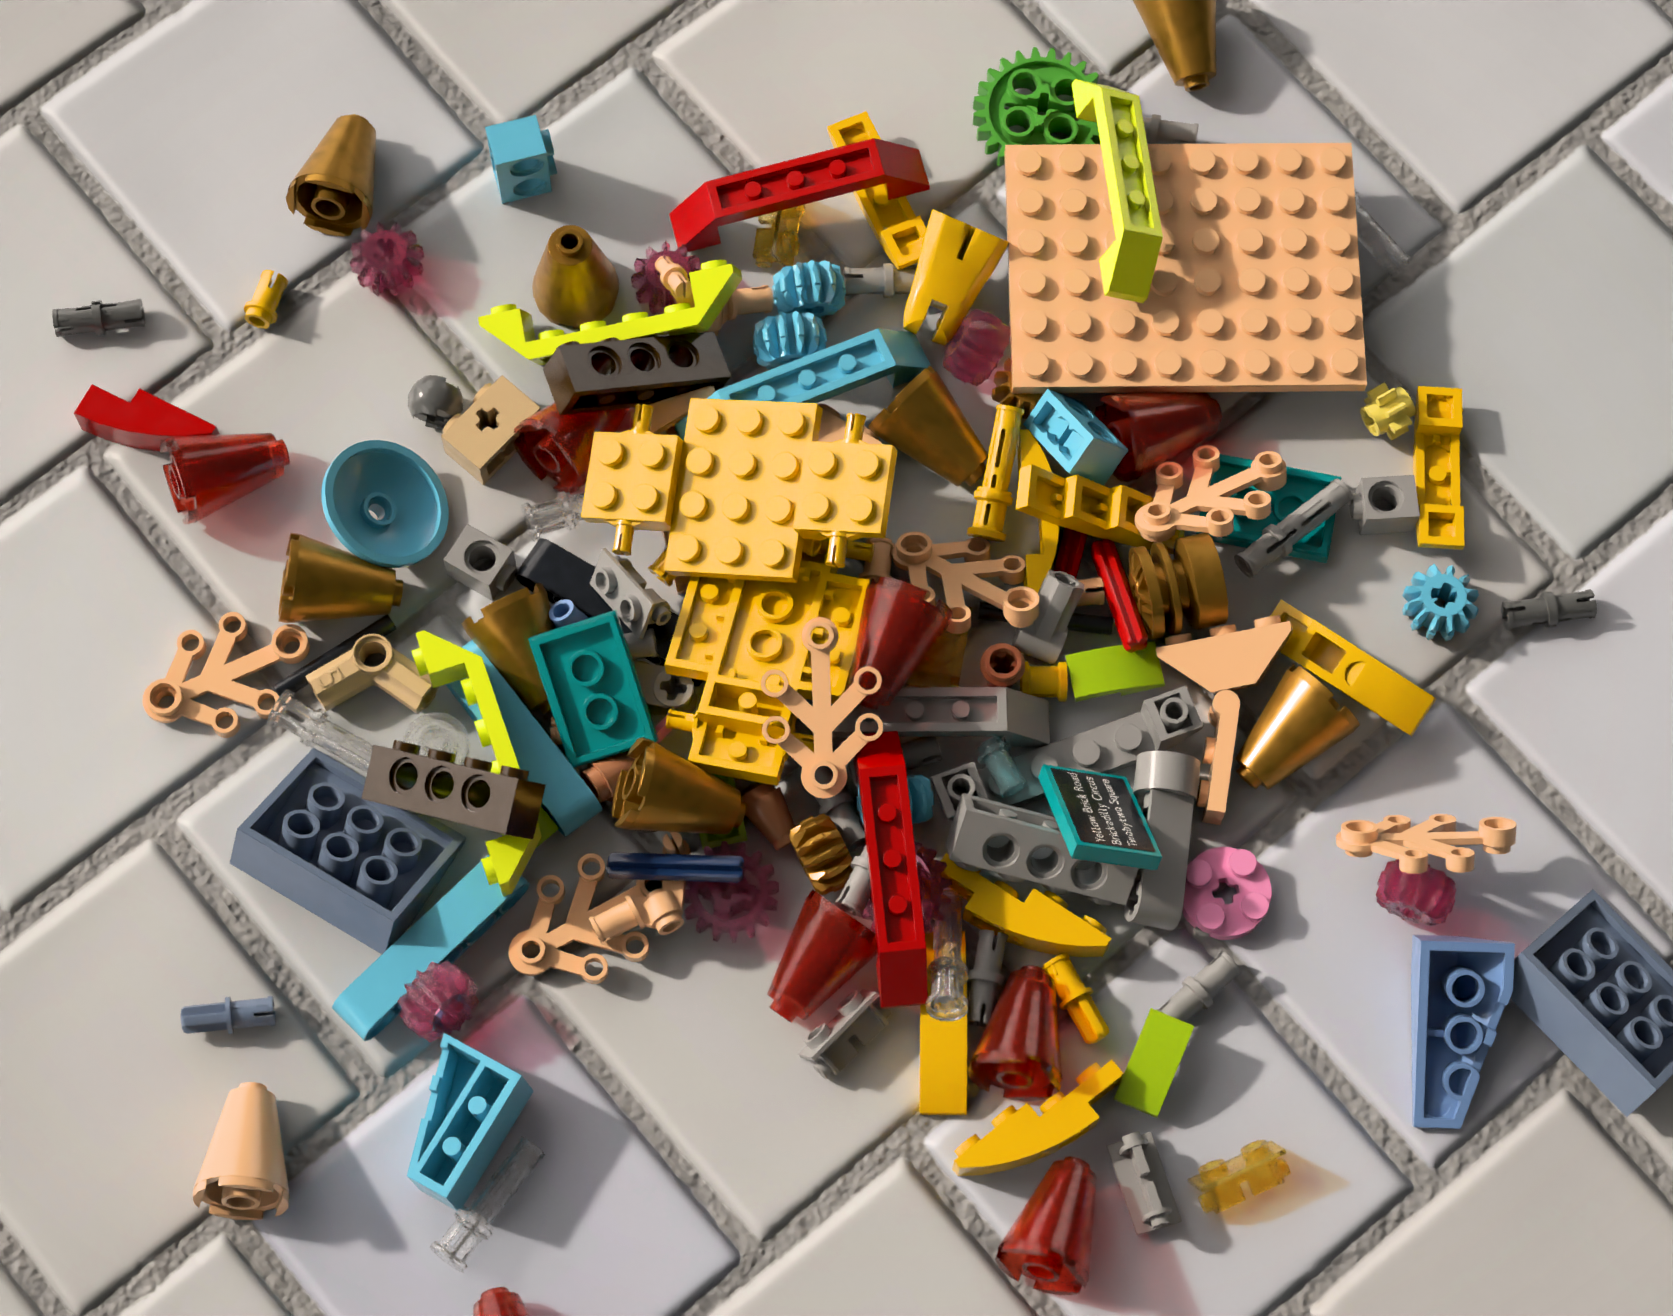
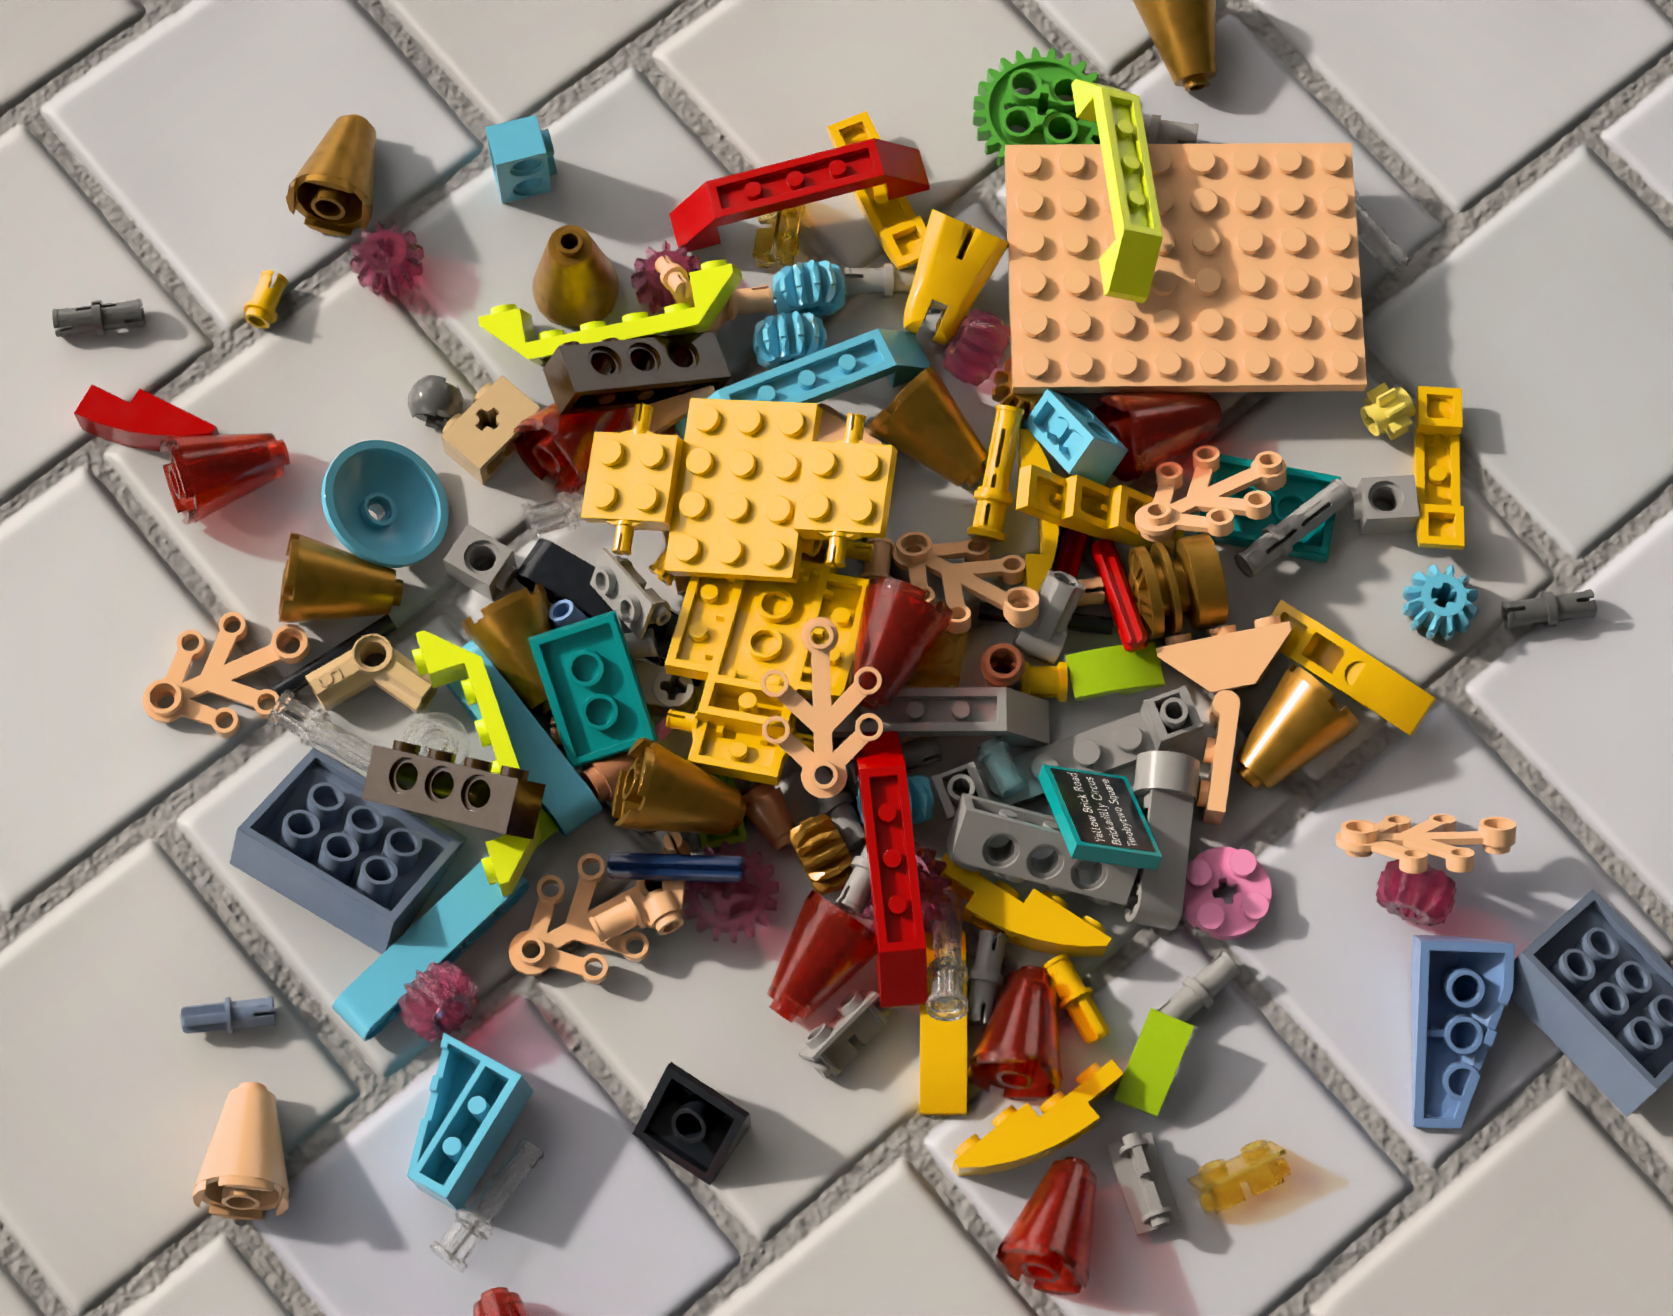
(692, 1124): none -> black slope

